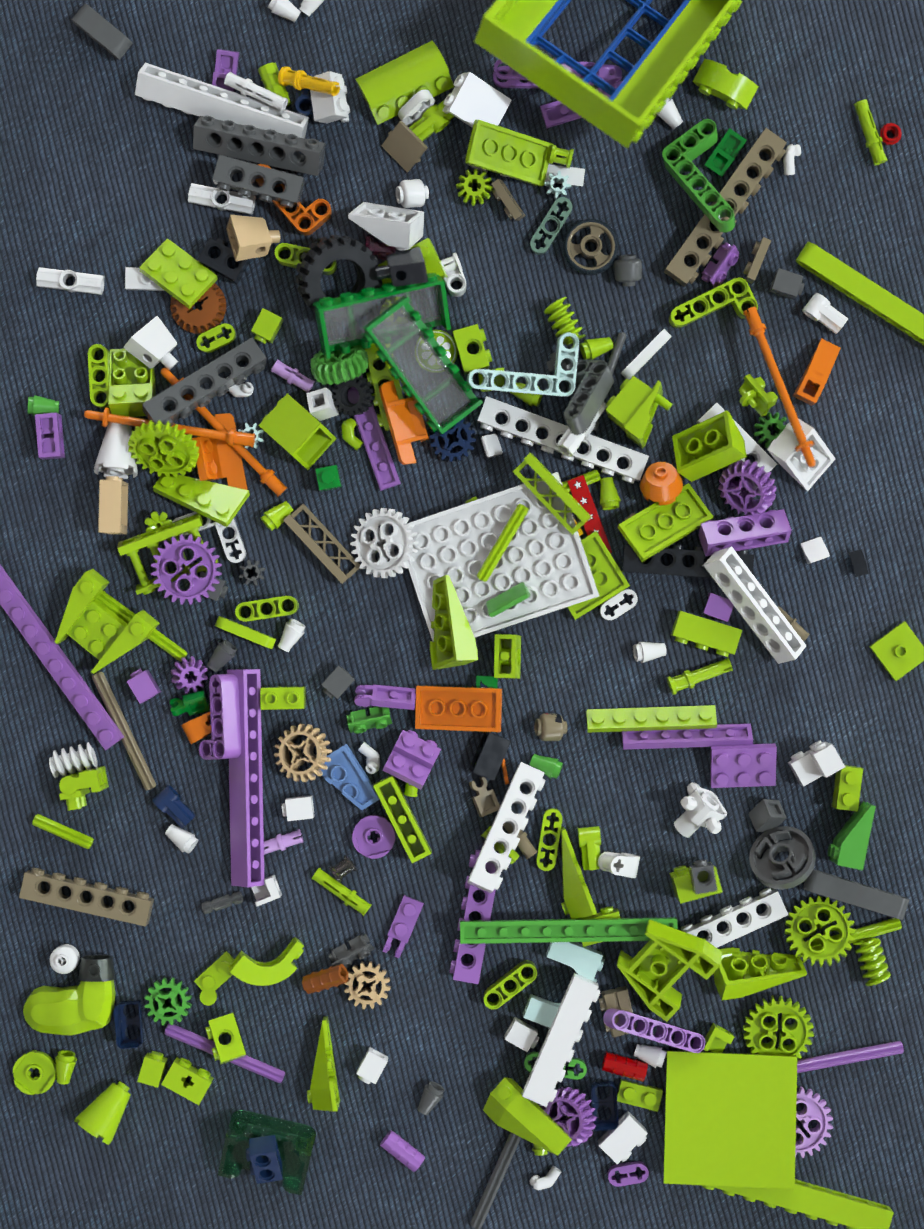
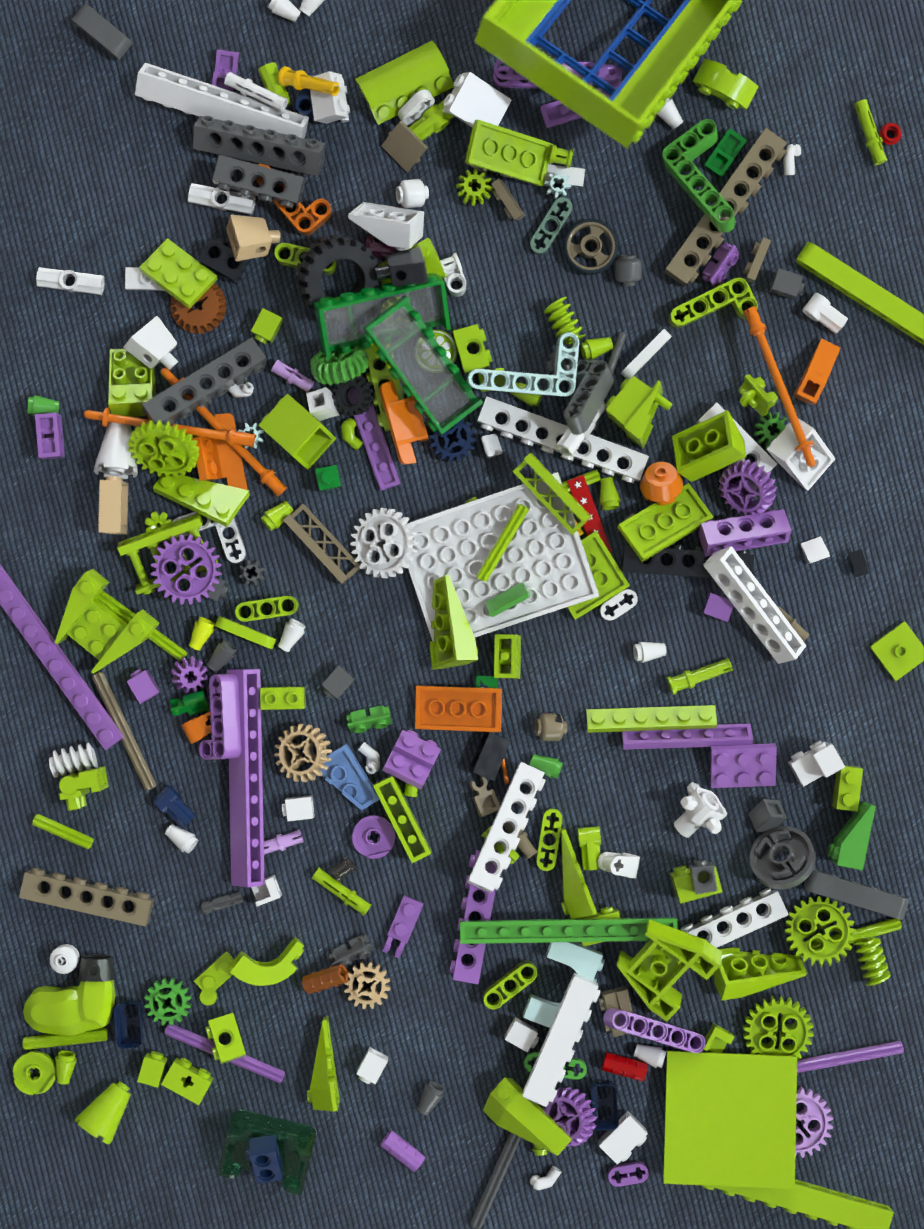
(54, 1040): none -> lime axle
(94, 367): lime beam -> none
(201, 632): none -> neon yellow cone
(213, 333): lime beam -> none
(385, 696): medium lavender hinge -> none
(639, 1095): lime plate -> none
(706, 633): lime brick -> none

